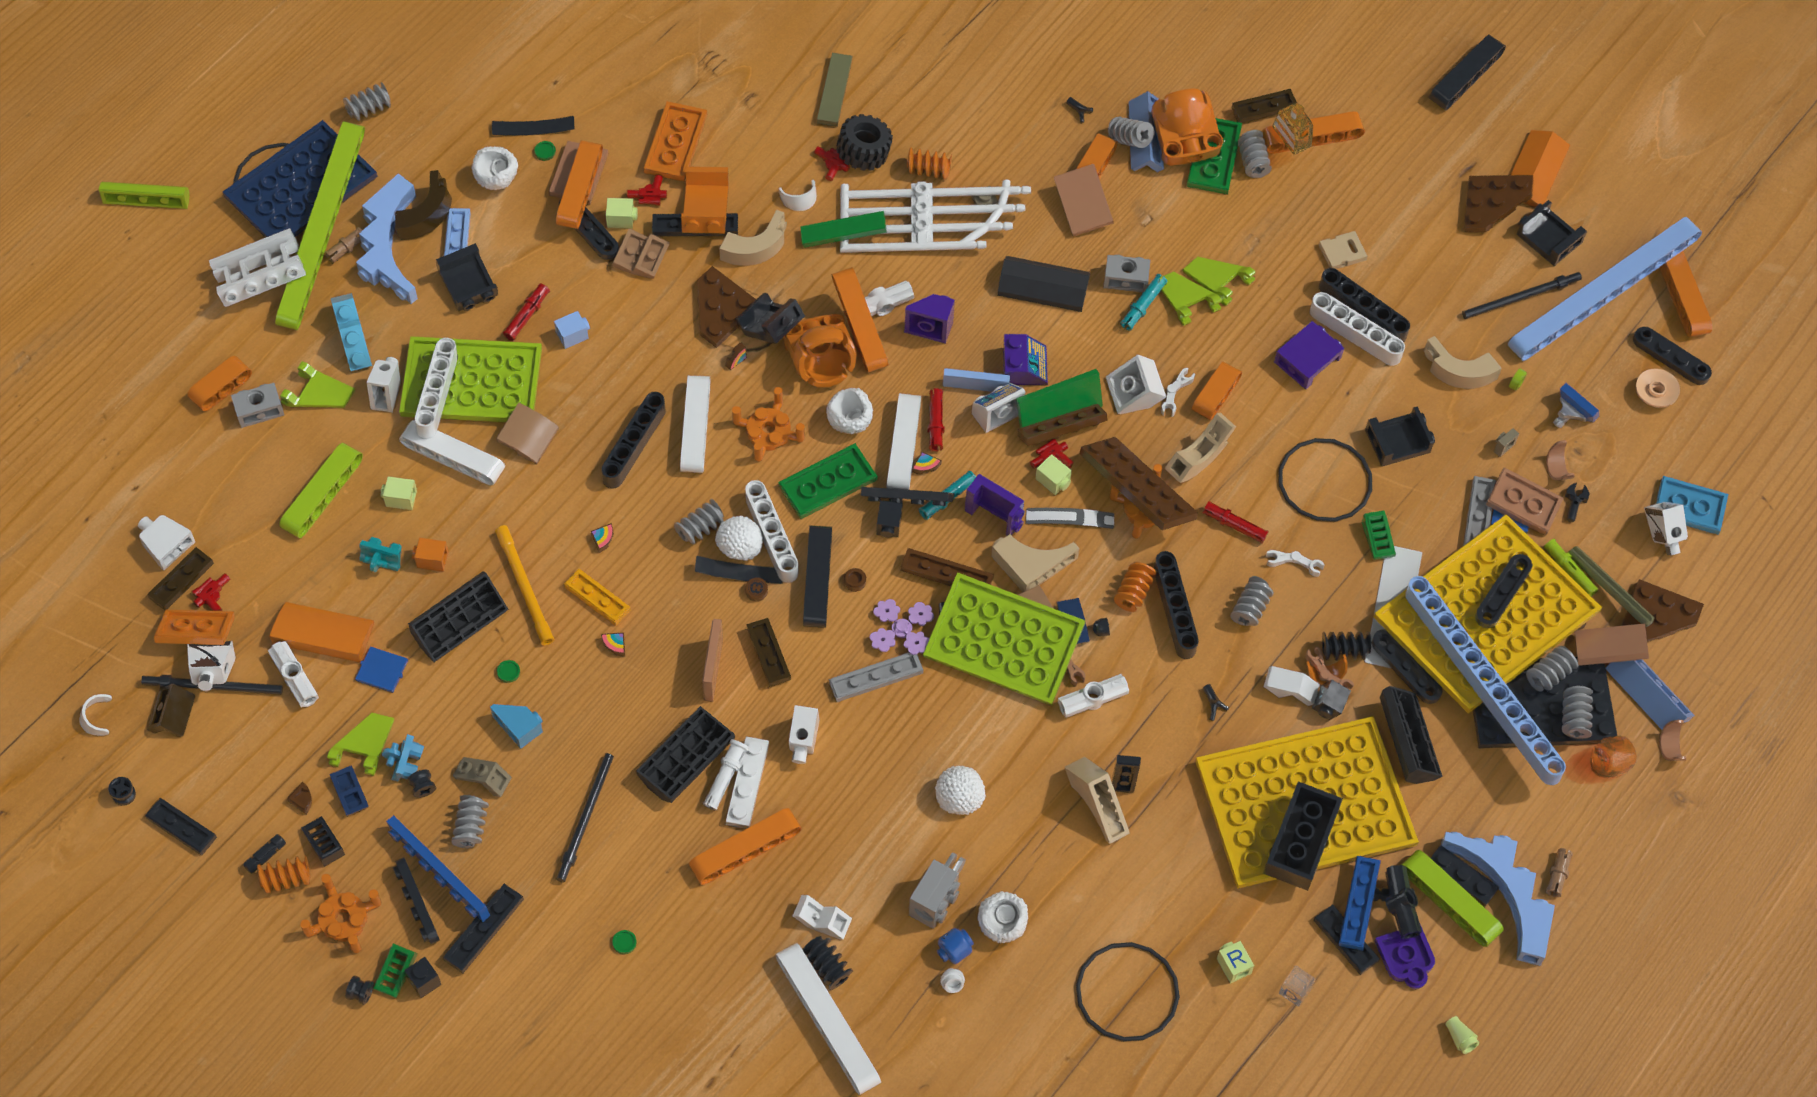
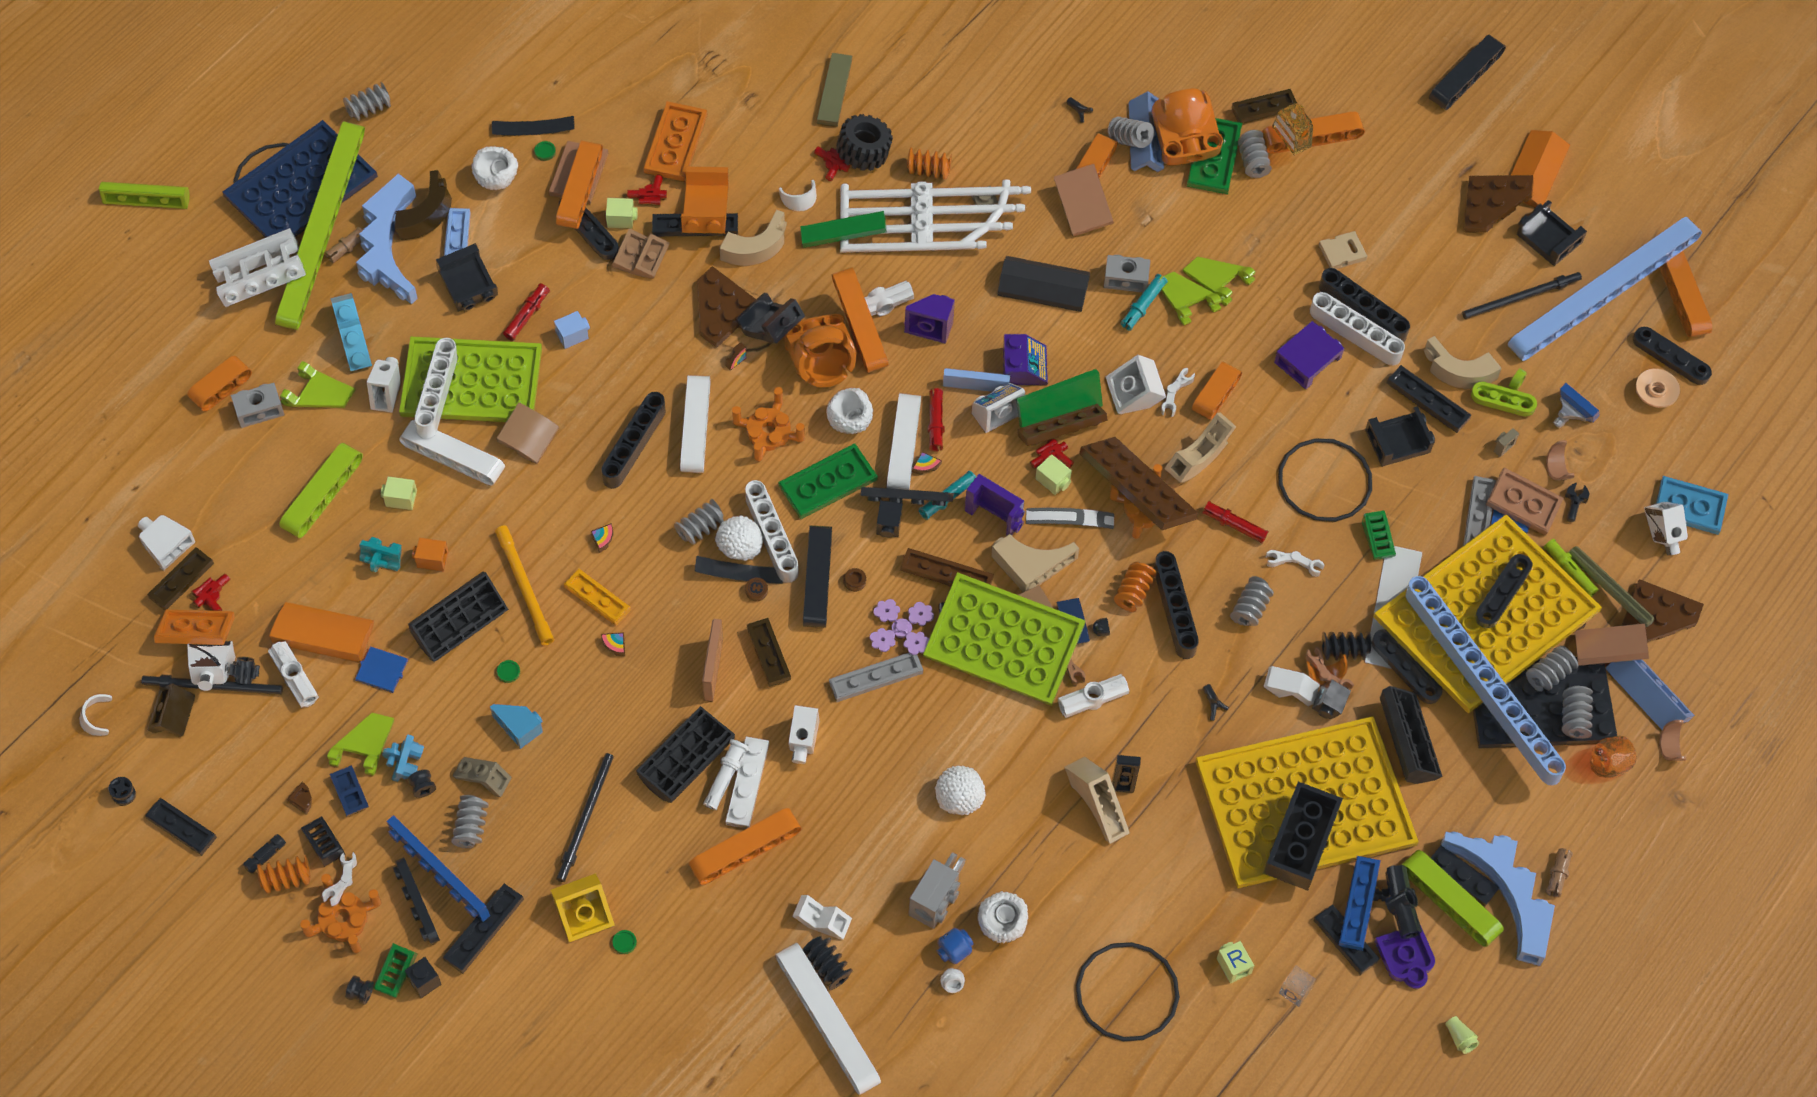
(244, 670): none -> black gear
(346, 880): none -> white piece
(582, 907): none -> yellow slope
(1429, 399): none -> black plate
(1513, 398): none -> lime plate

